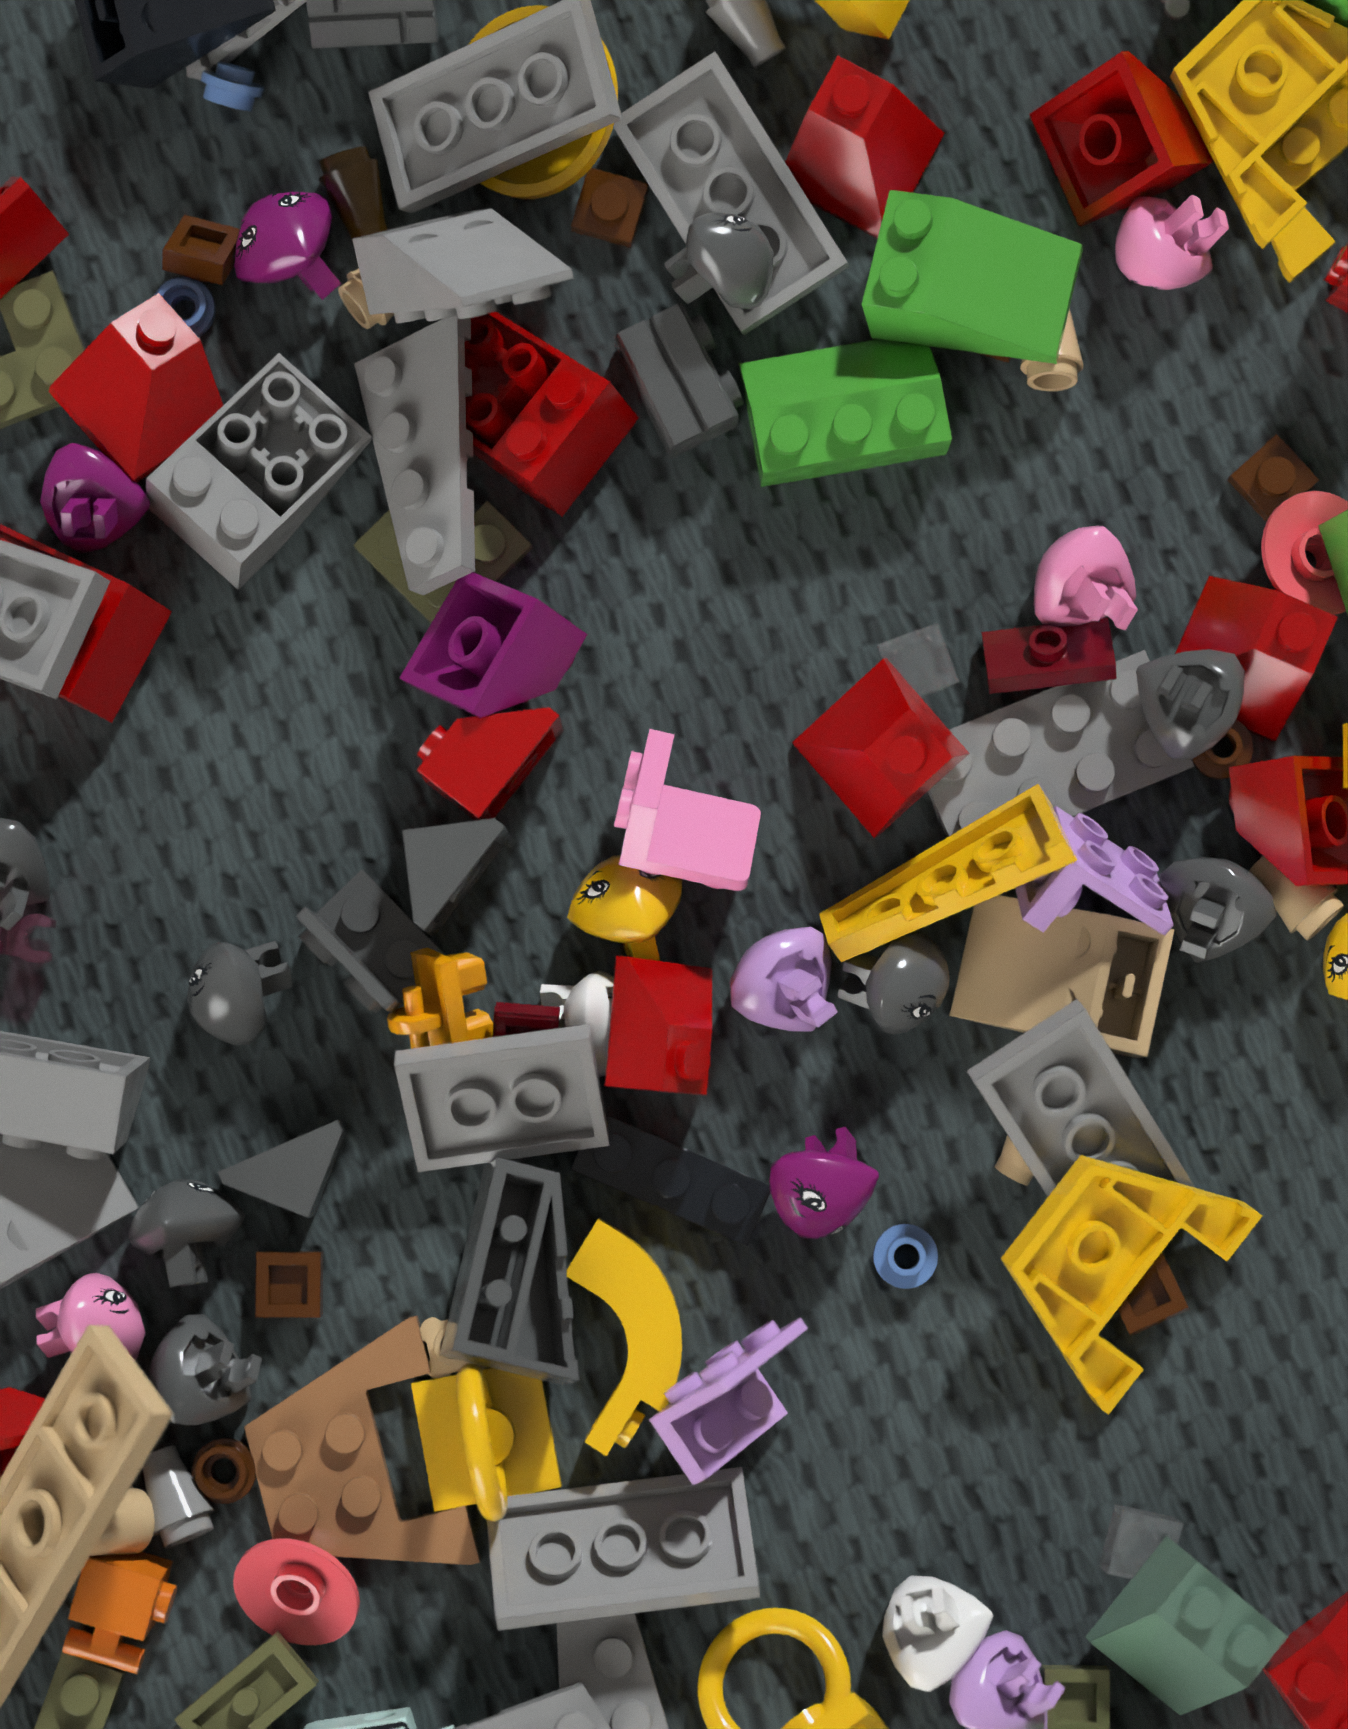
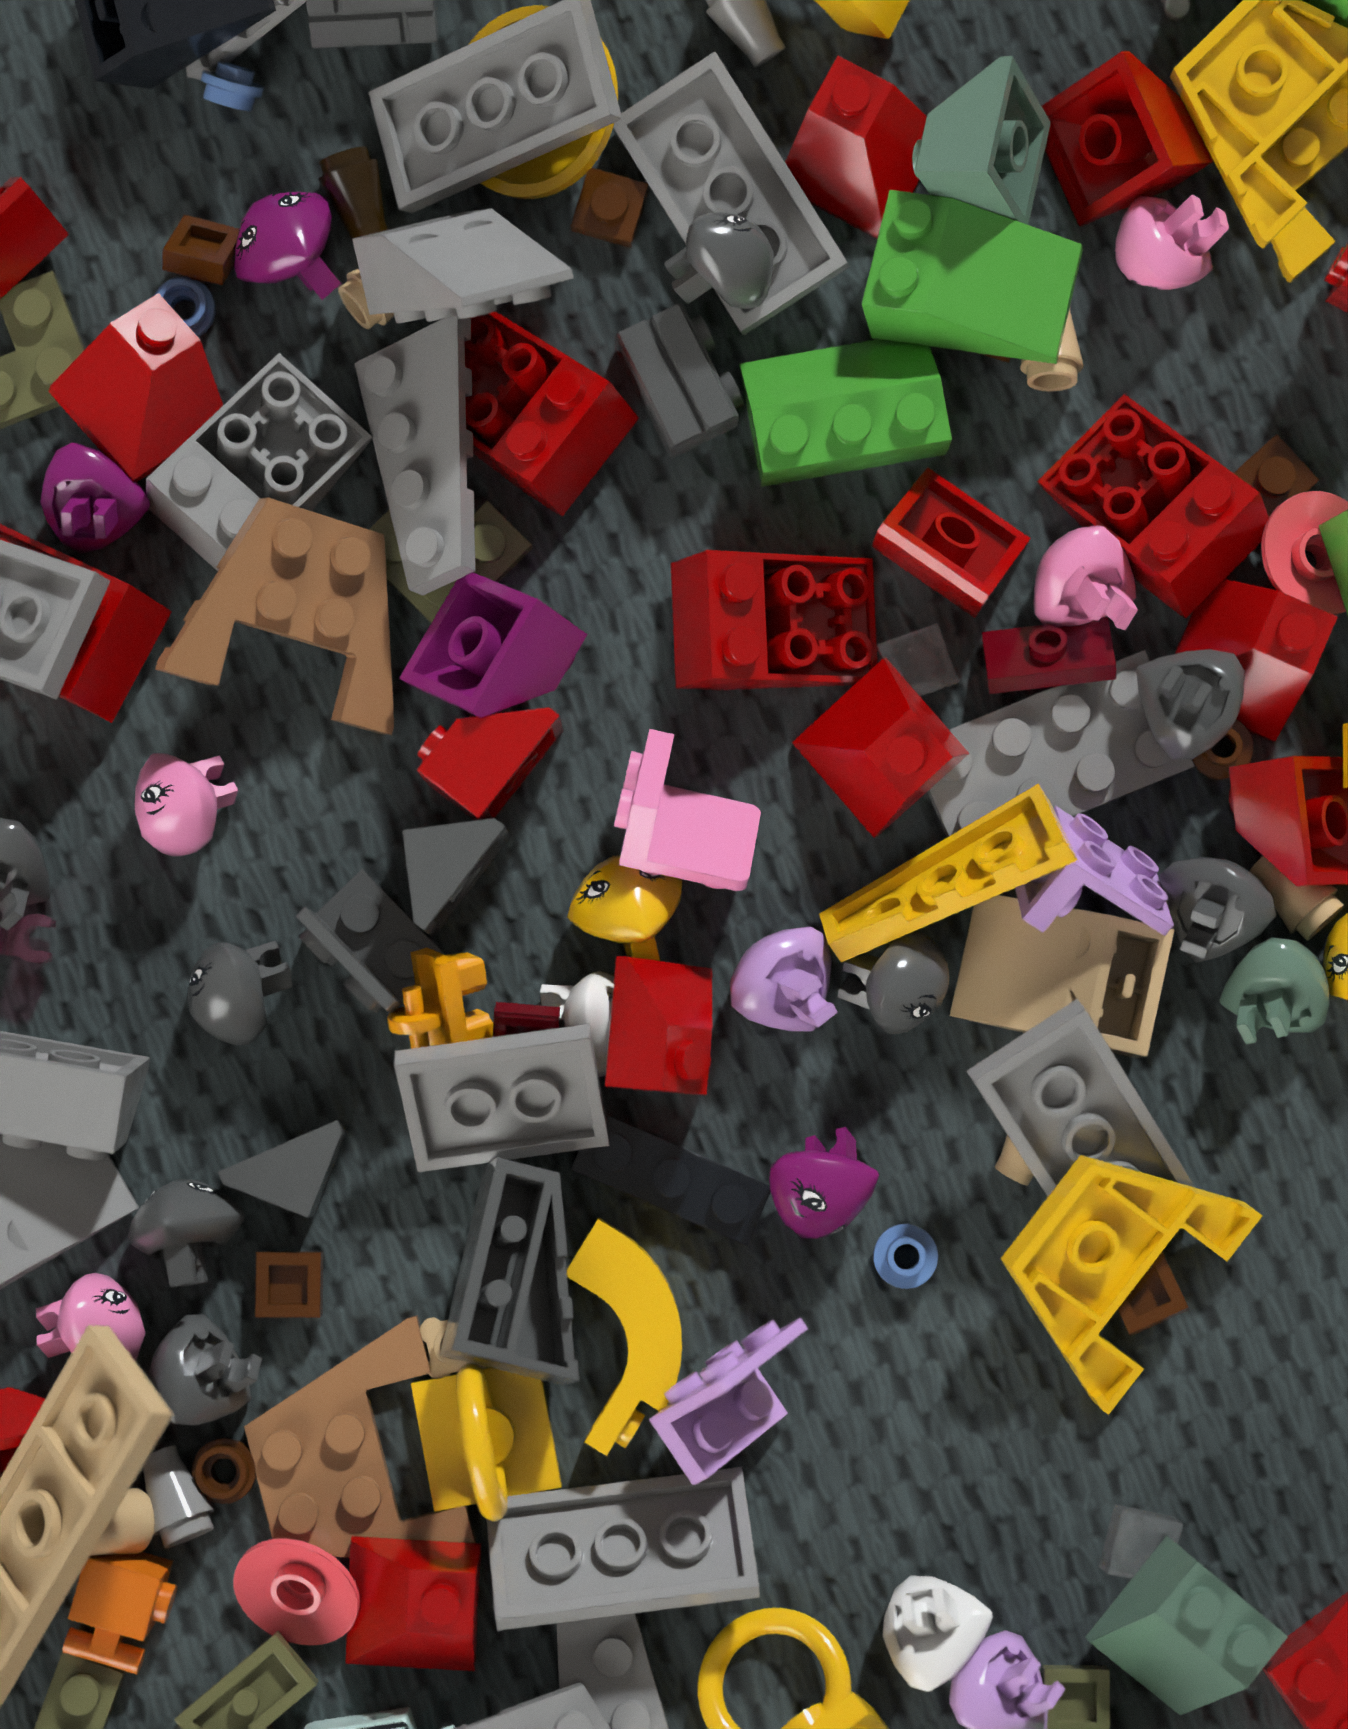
(178, 803): none -> bright pink piece
(306, 583): none -> medium nougat wing
(415, 1603): none -> red slope
(772, 620): none -> red slope
(950, 542): none -> red slope
(986, 143): none -> sand green slope
(1164, 500): none -> red slope
(1278, 989): none -> sand green piece

